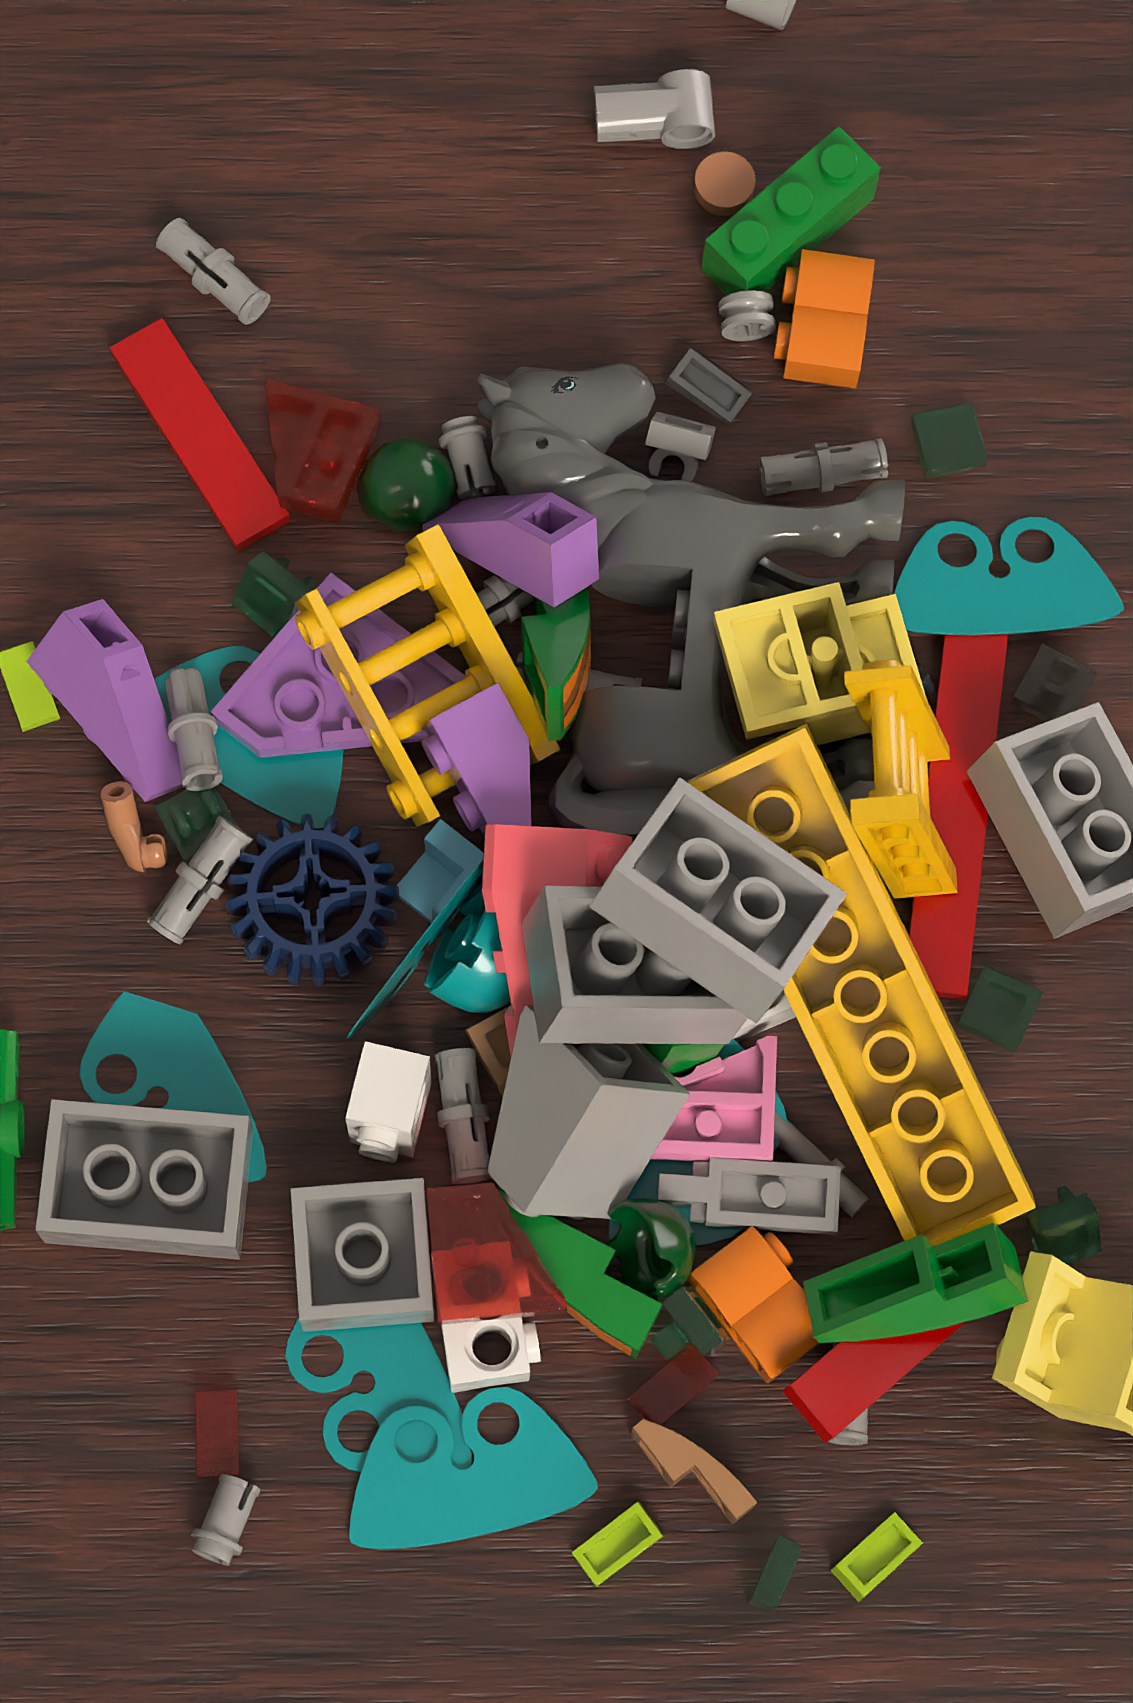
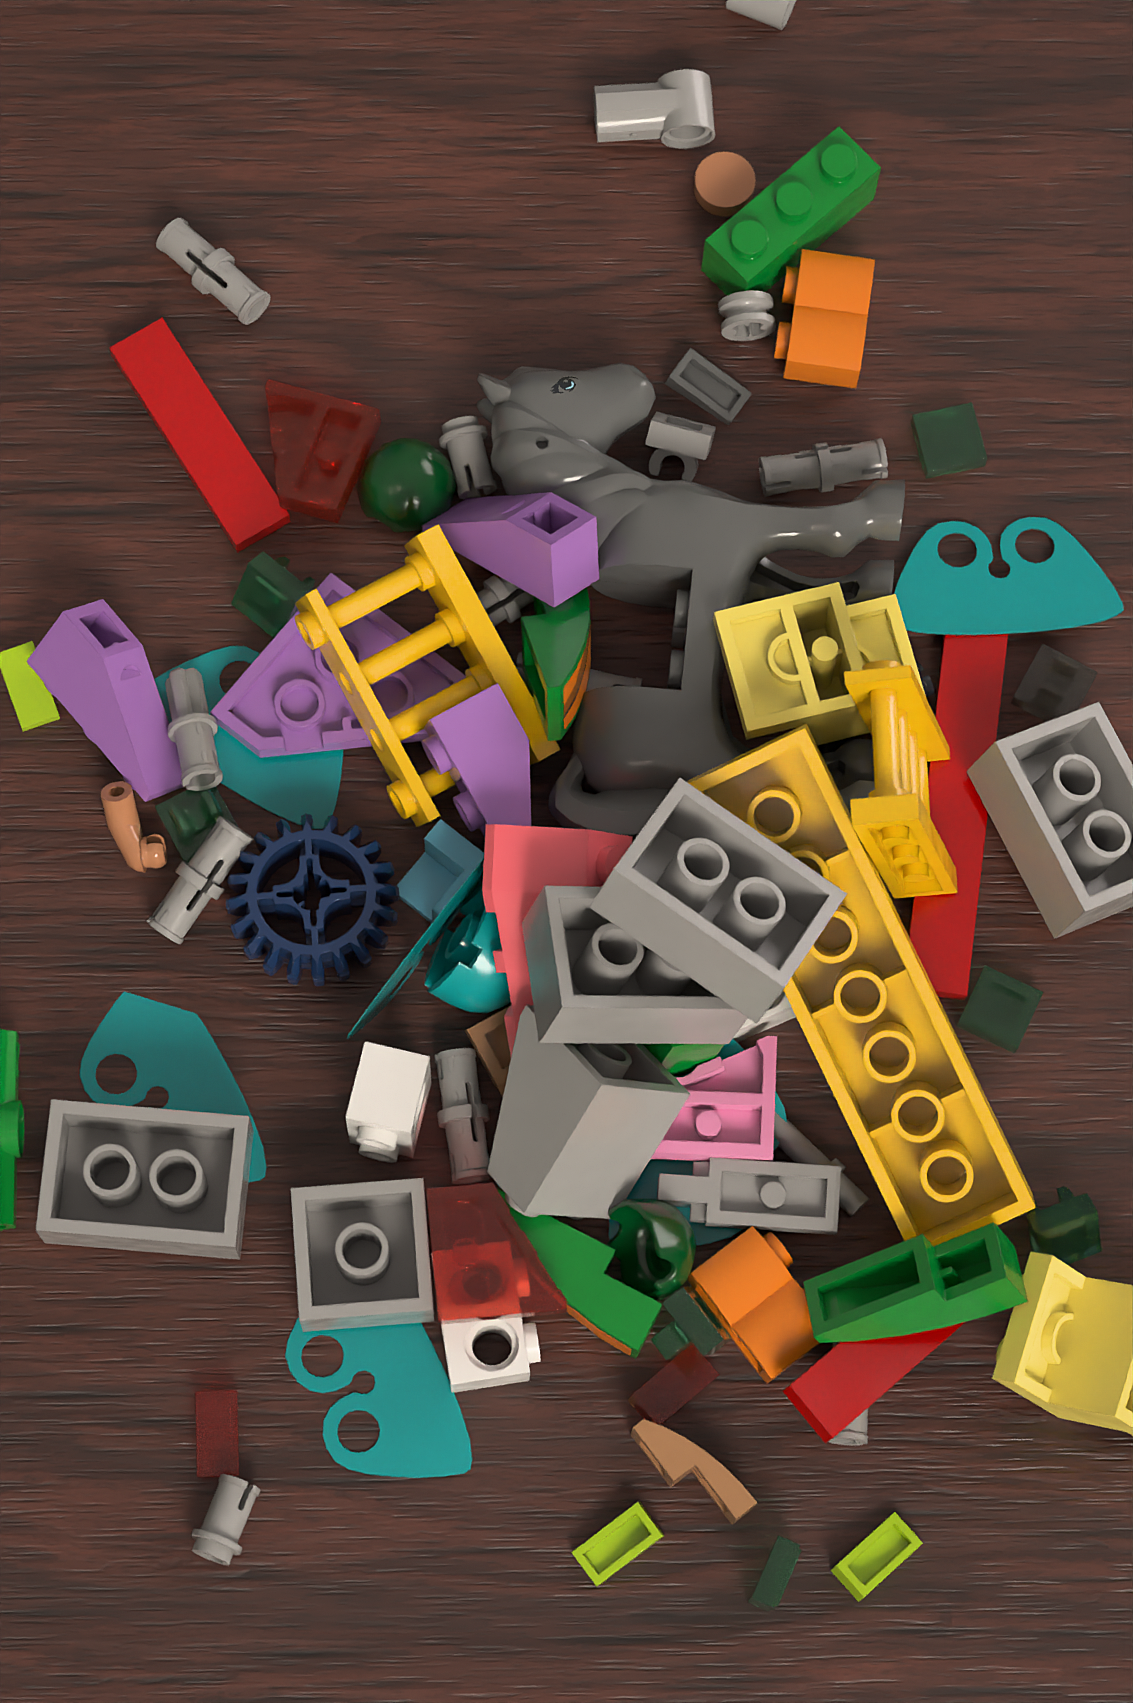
(437, 1503): teal piece -> none

